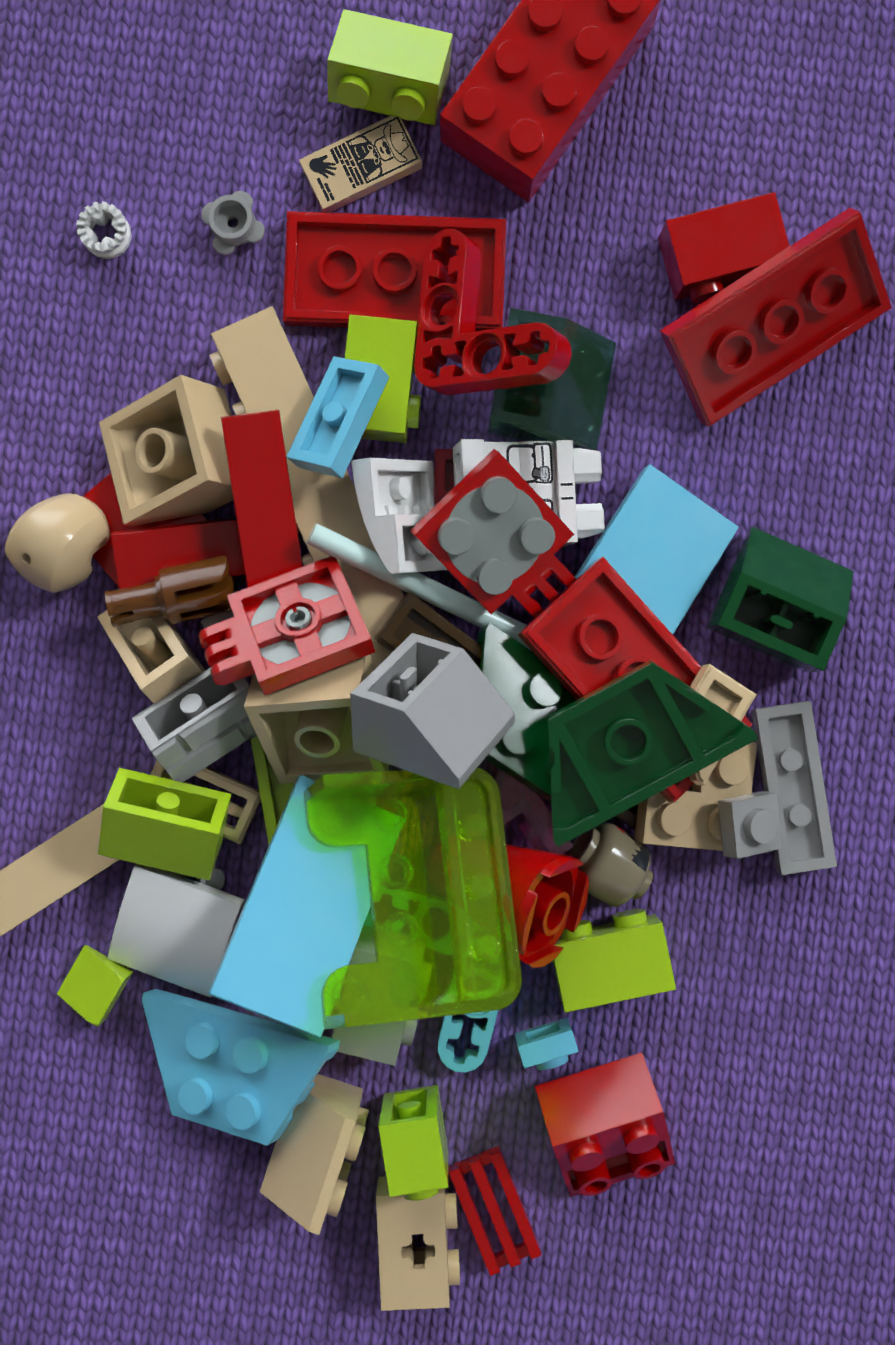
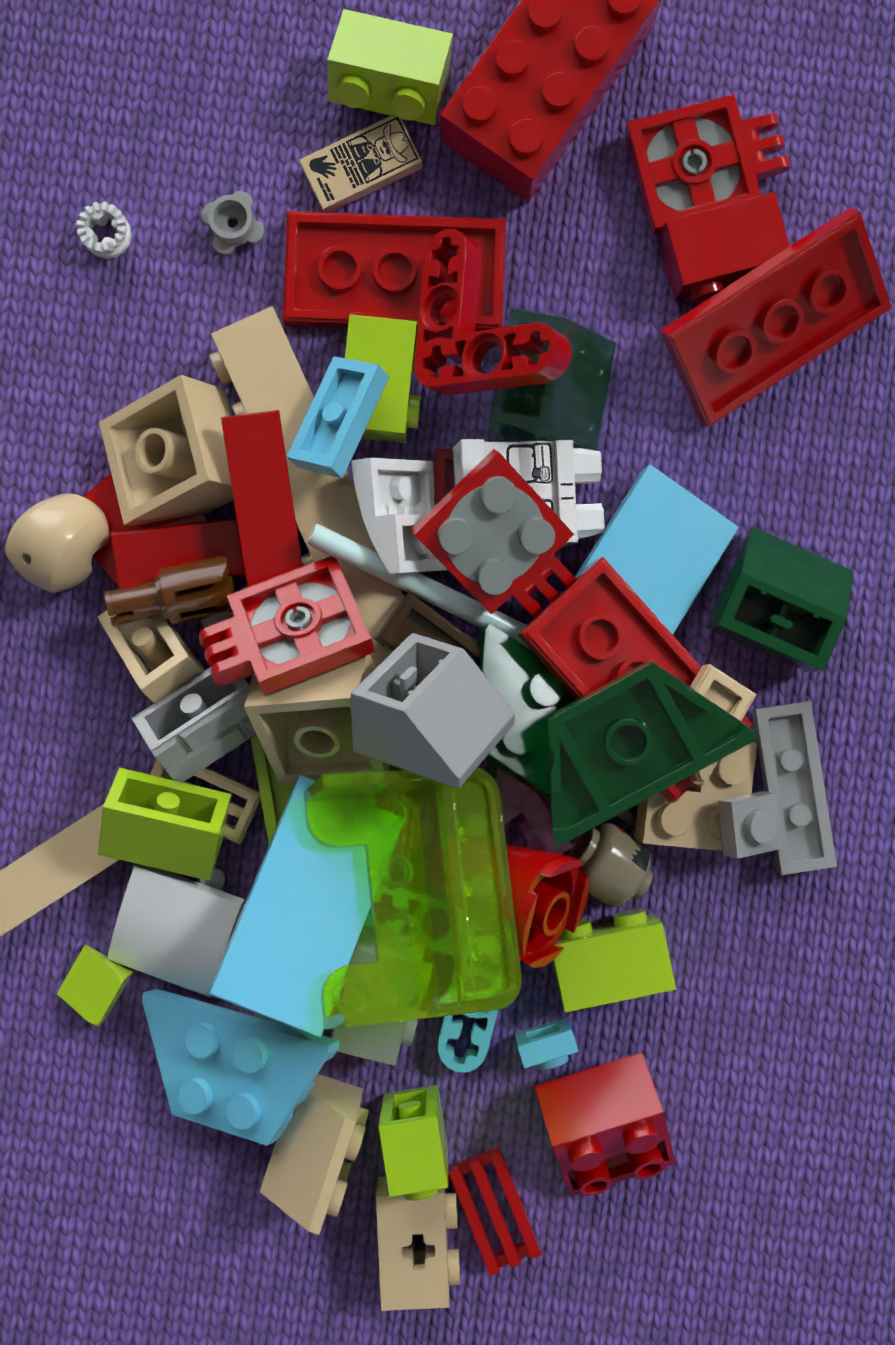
(701, 158): none -> red piece

